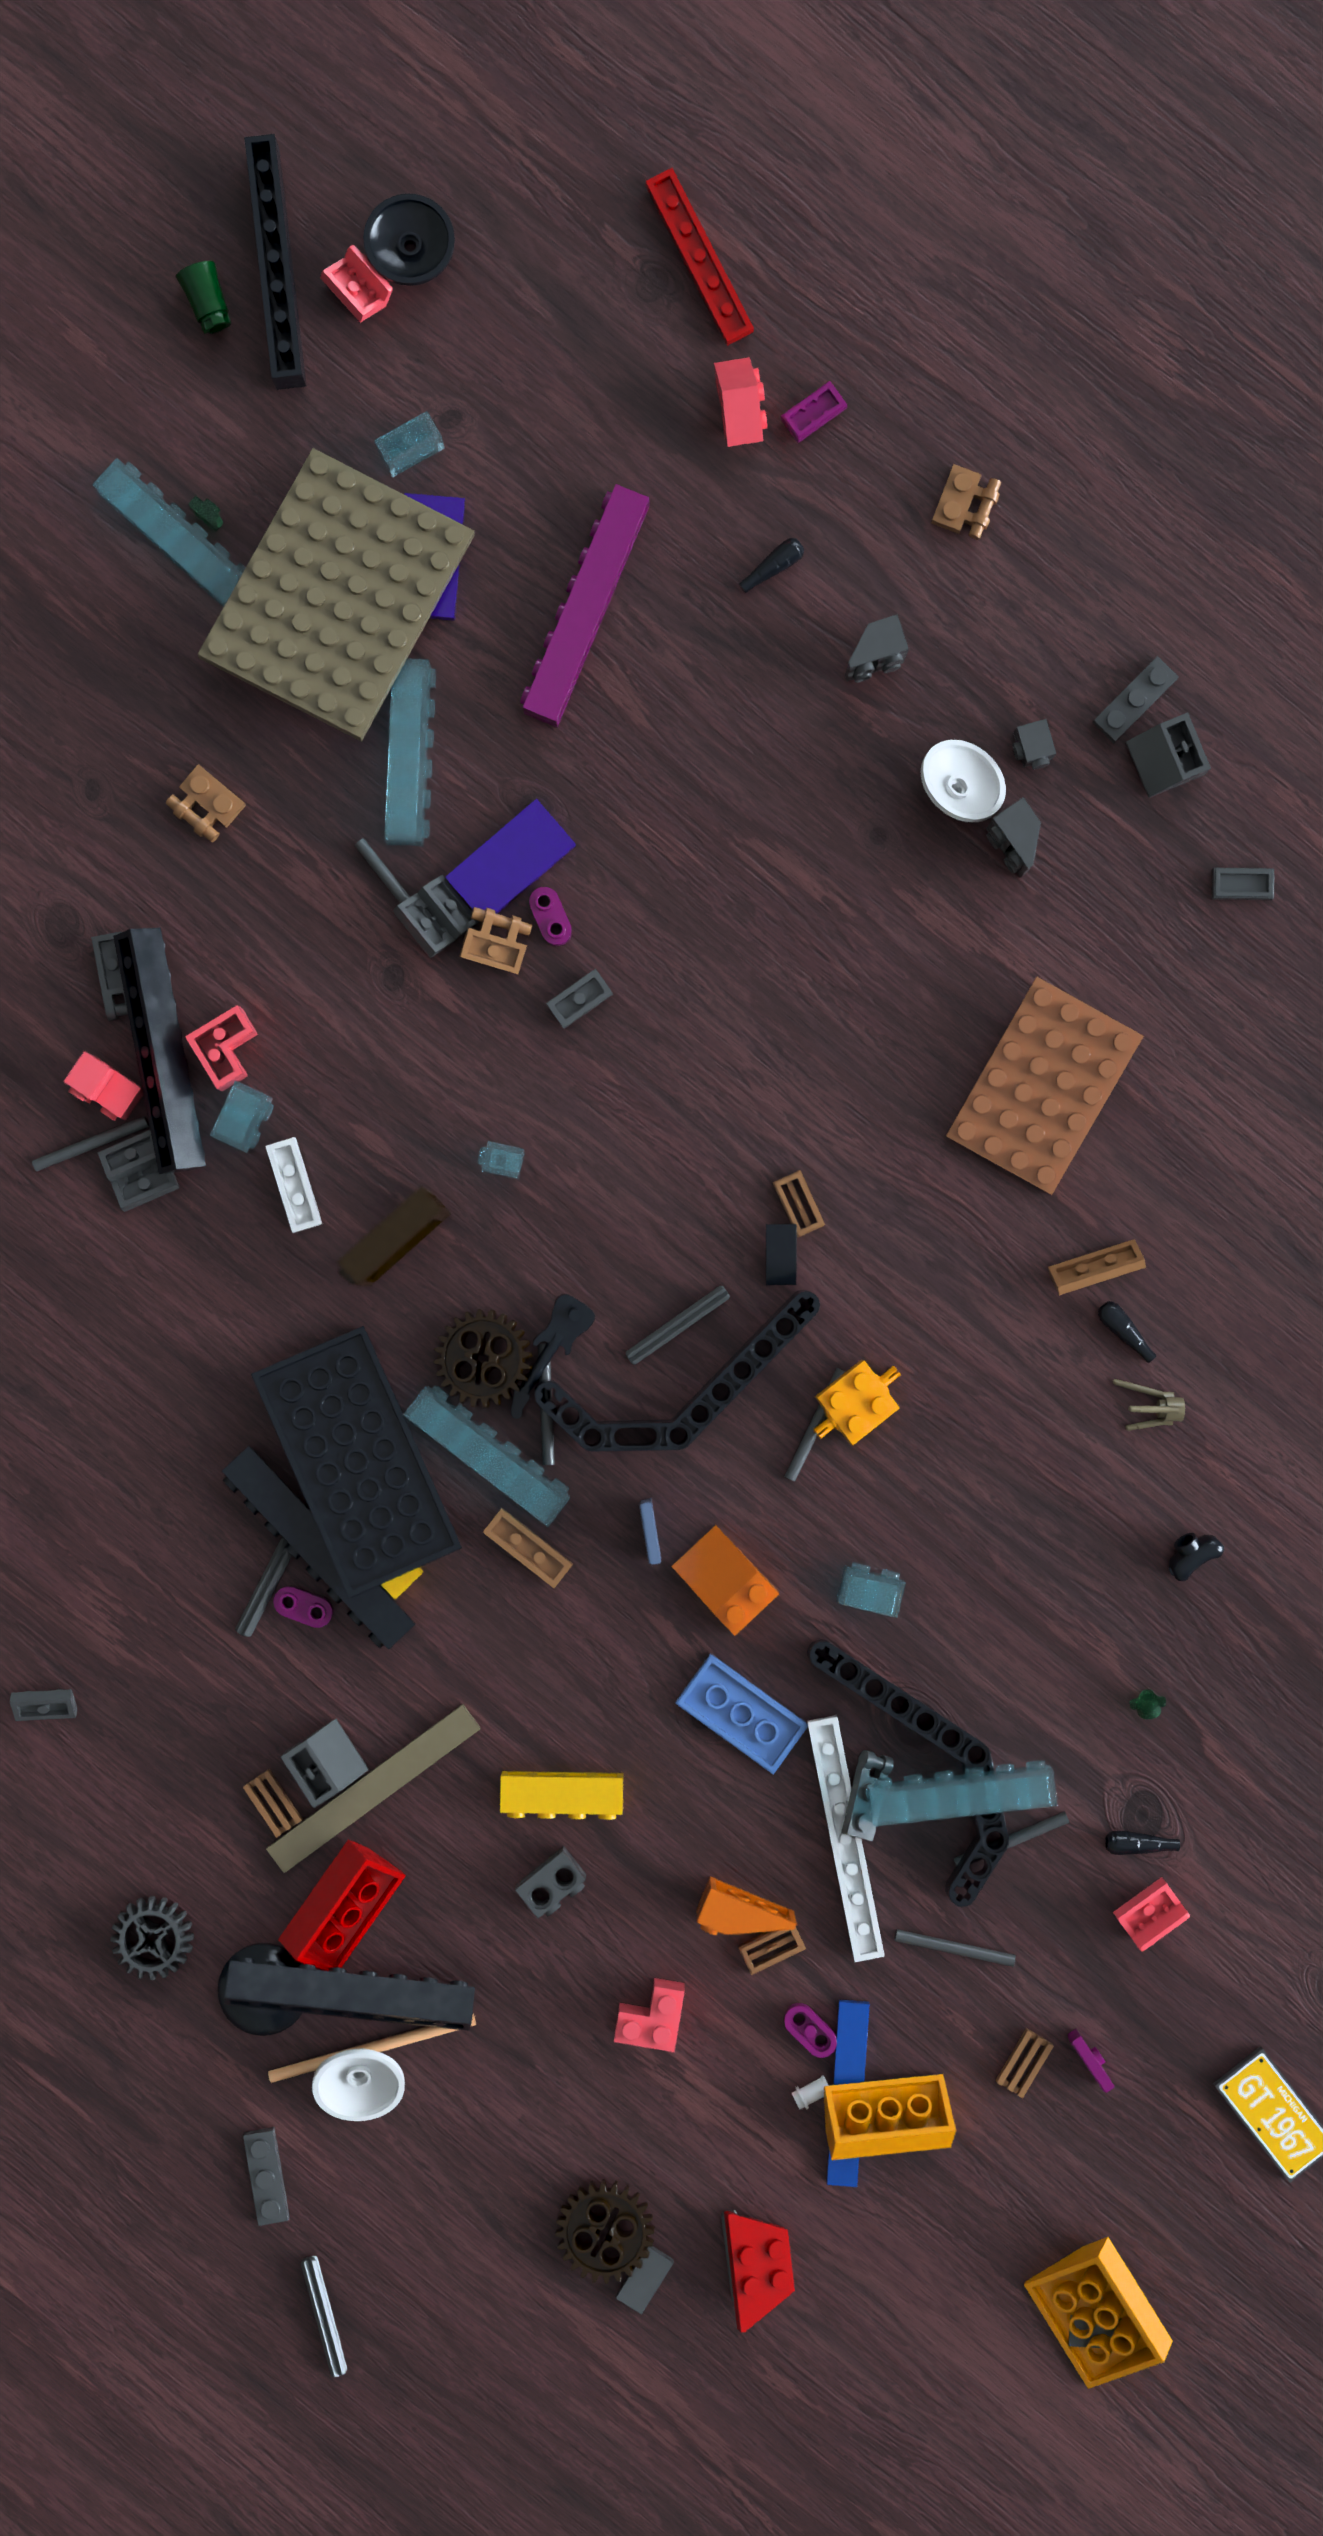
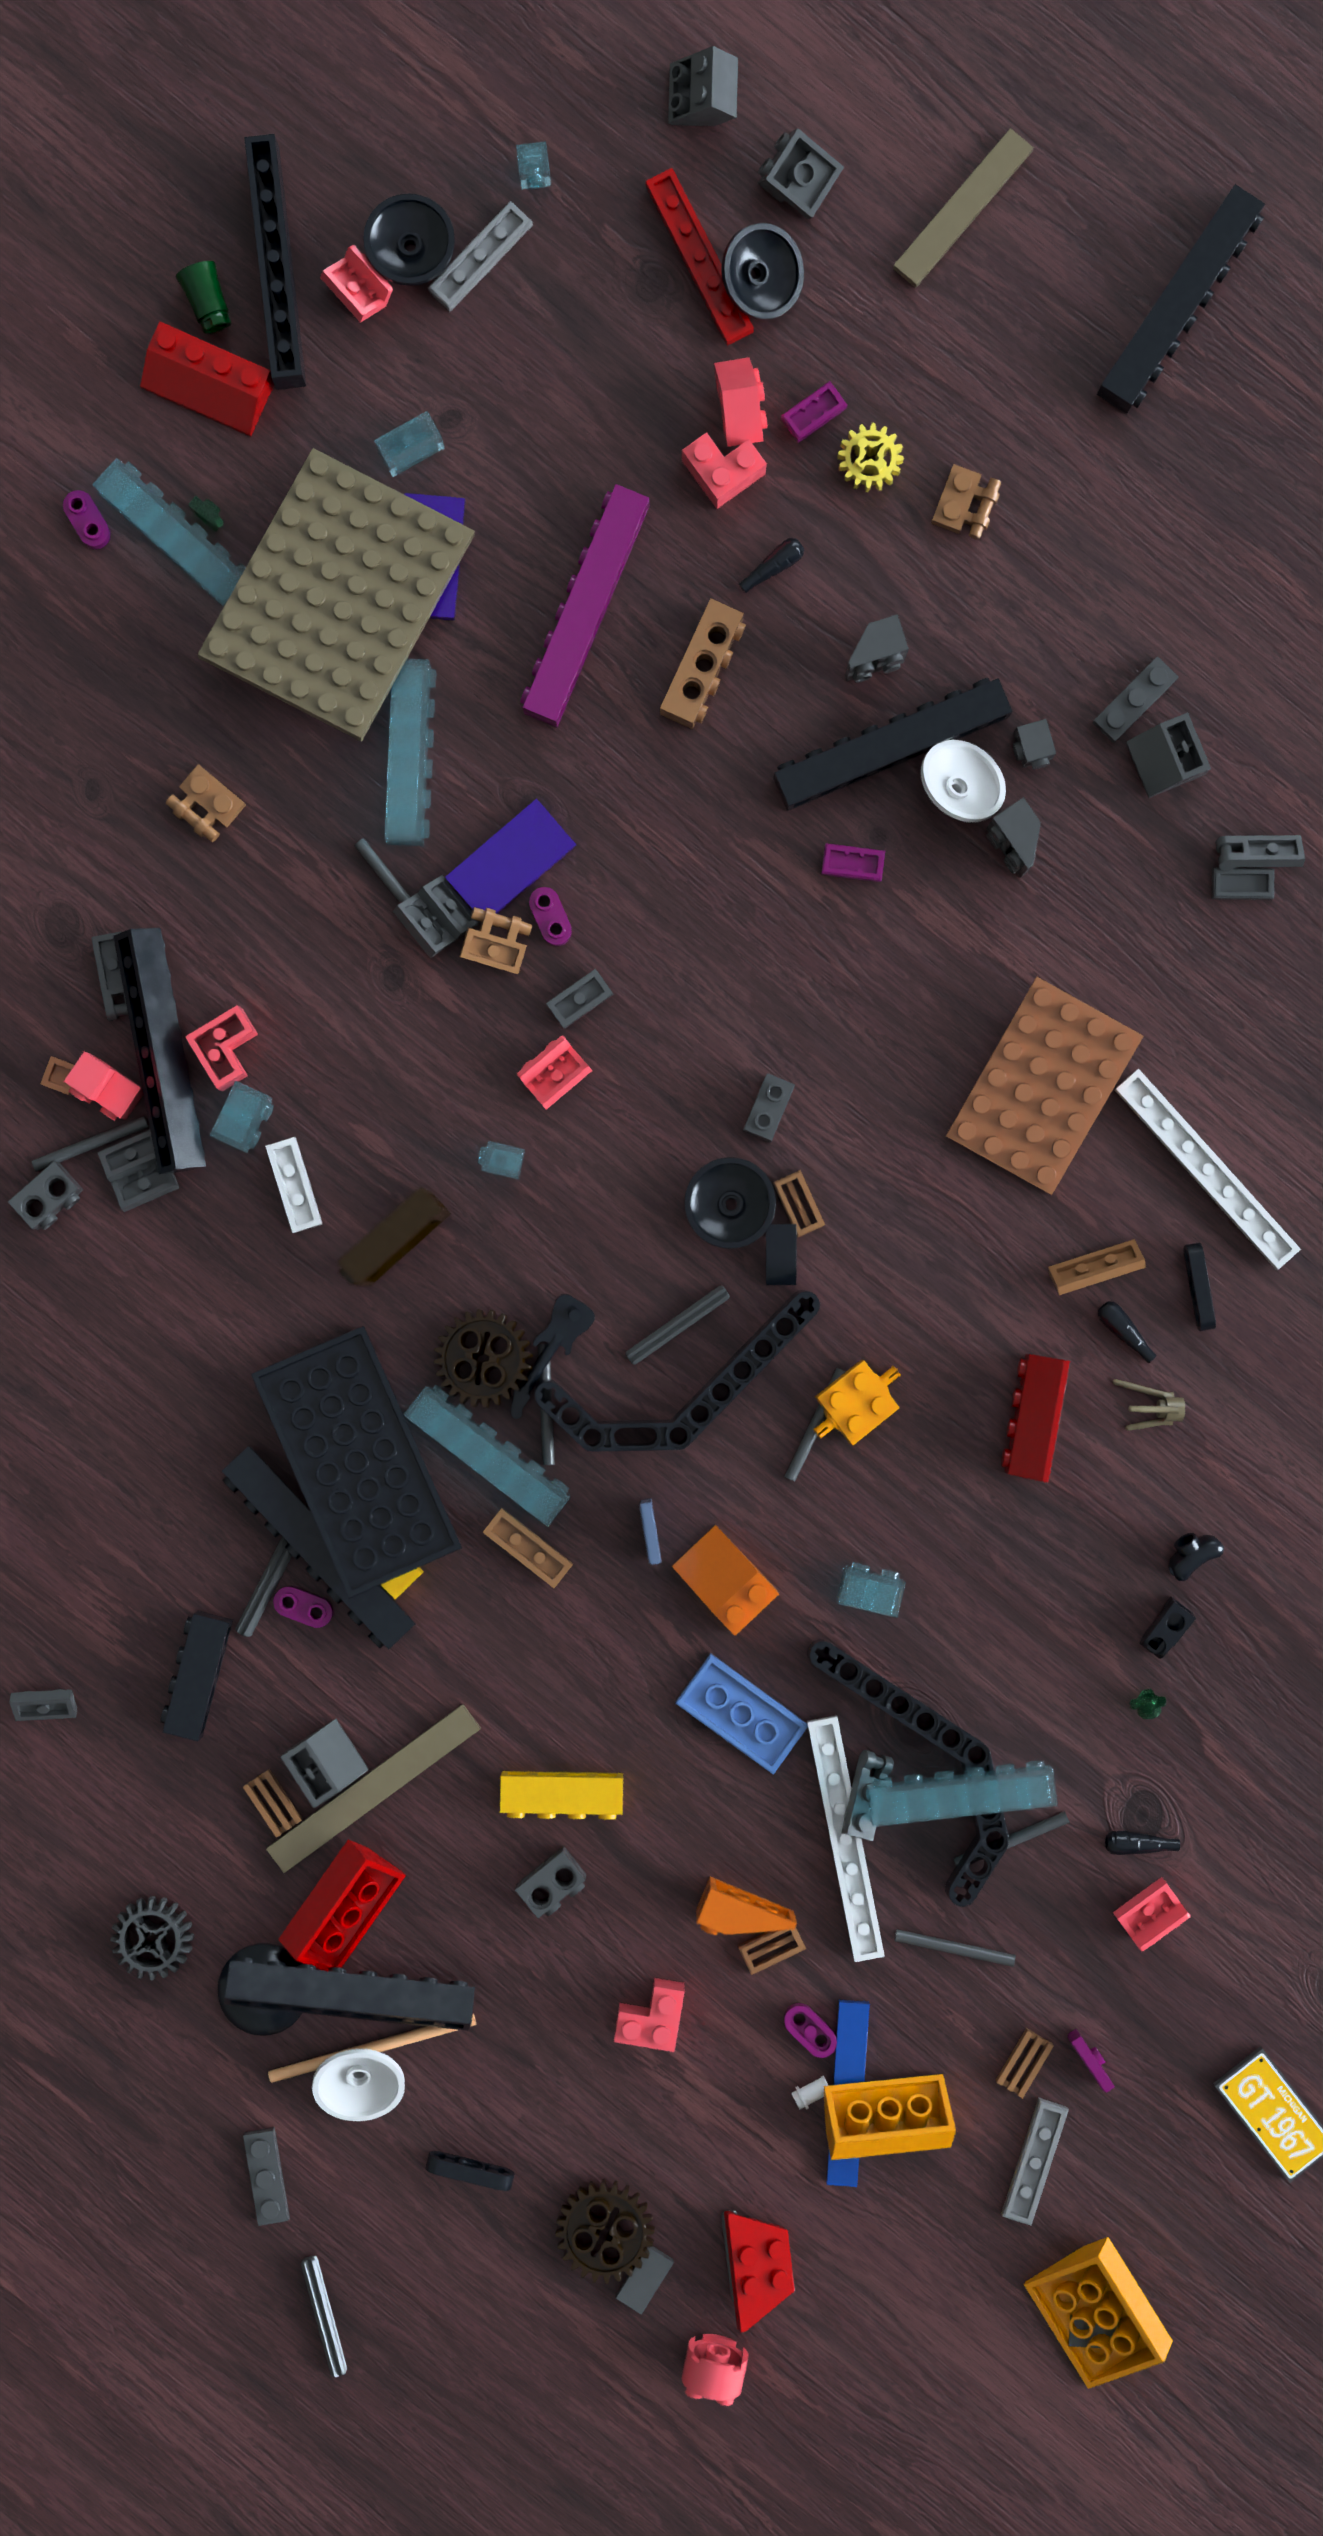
(42, 1189): none -> dark grey brick
(55, 1074): none -> nougat plate
(86, 518): none -> magenta plate
(197, 1675): none -> black brick
(206, 379): none -> red slope
(470, 2170): none -> black beam
(480, 256): none -> light grey tile
(533, 165): none -> clear light blue brick
(553, 1072): none -> coral bracket
(703, 88): none -> dark grey slope
(714, 2369): none -> coral brick
(715, 618): none -> medium nougat brick
(717, 1184): none -> black dish
(720, 475): none -> coral brick
(768, 1108): none -> dark grey brick
(776, 267): none -> black dish
(799, 173): none -> dark grey plate
(853, 862): none -> magenta plate
(878, 468): none -> light yellow gear
(891, 744): none -> black brick
(963, 208): none -> dark tan tile
(1034, 2161): none -> light grey tile
(1036, 1417): none -> red slope
(1167, 1628): none -> black leg
(1180, 300): none -> black brick
(1199, 1286): none -> black beam
(1207, 1169): none -> white plate
(1260, 851): none -> dark grey plate

